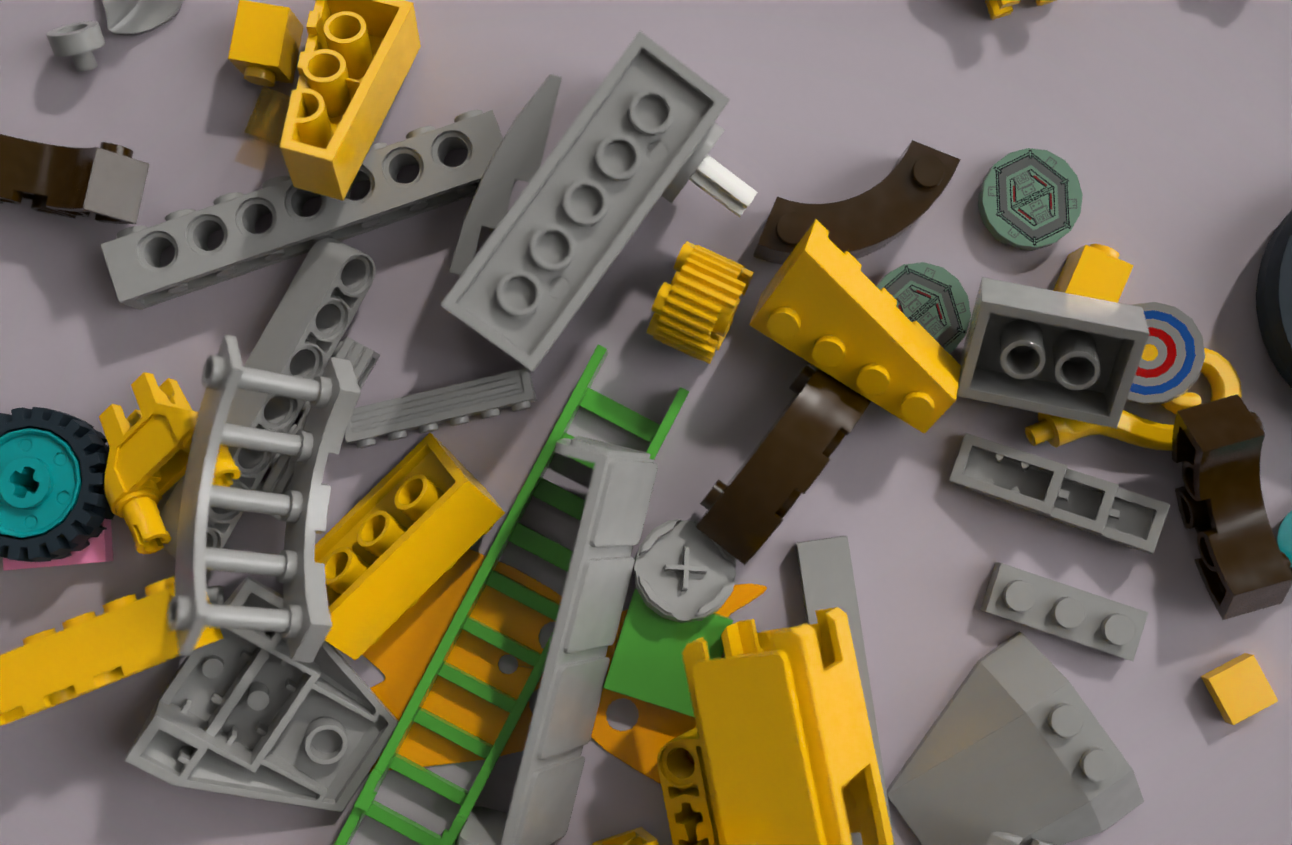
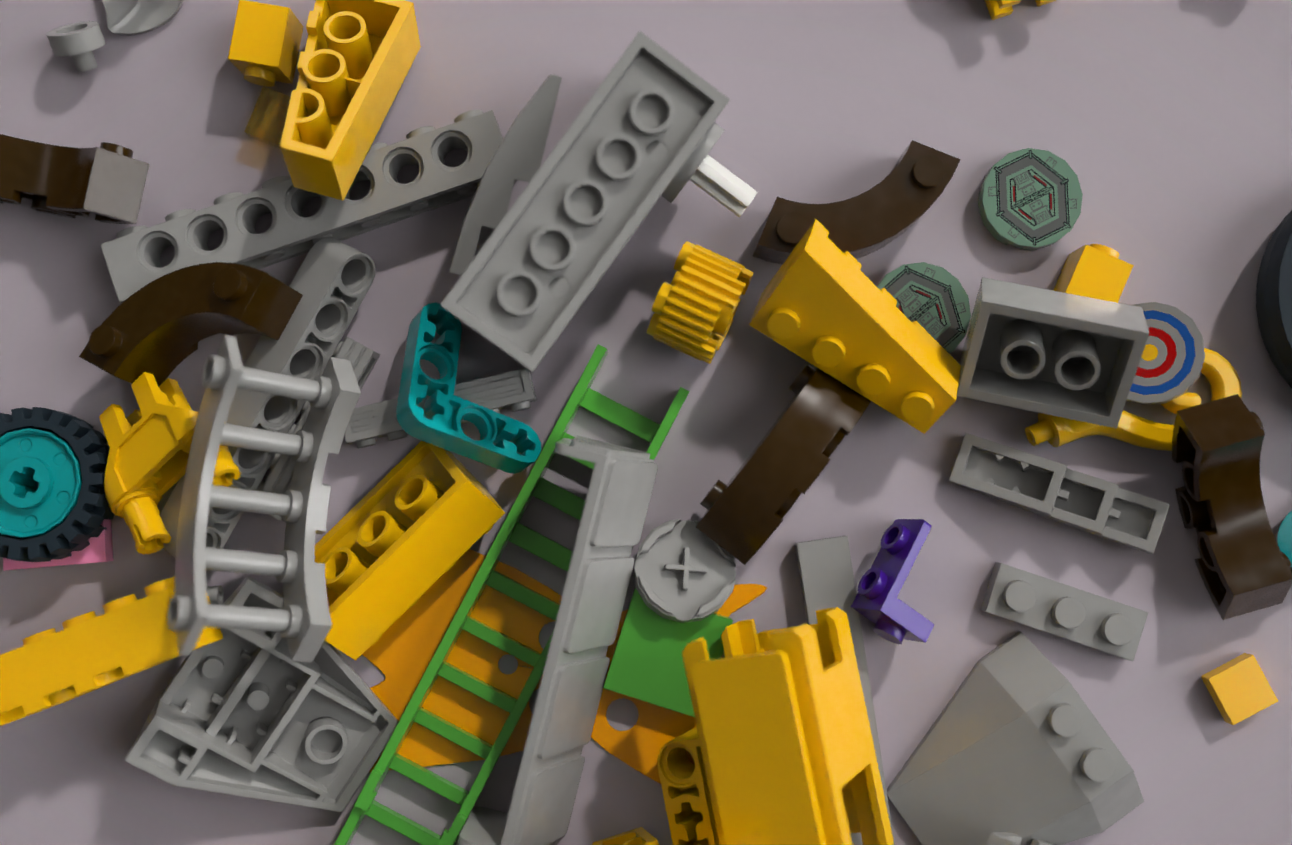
(178, 310): none -> dark brown brick
(448, 410): none -> teal beam
(884, 580): none -> dark purple bracket

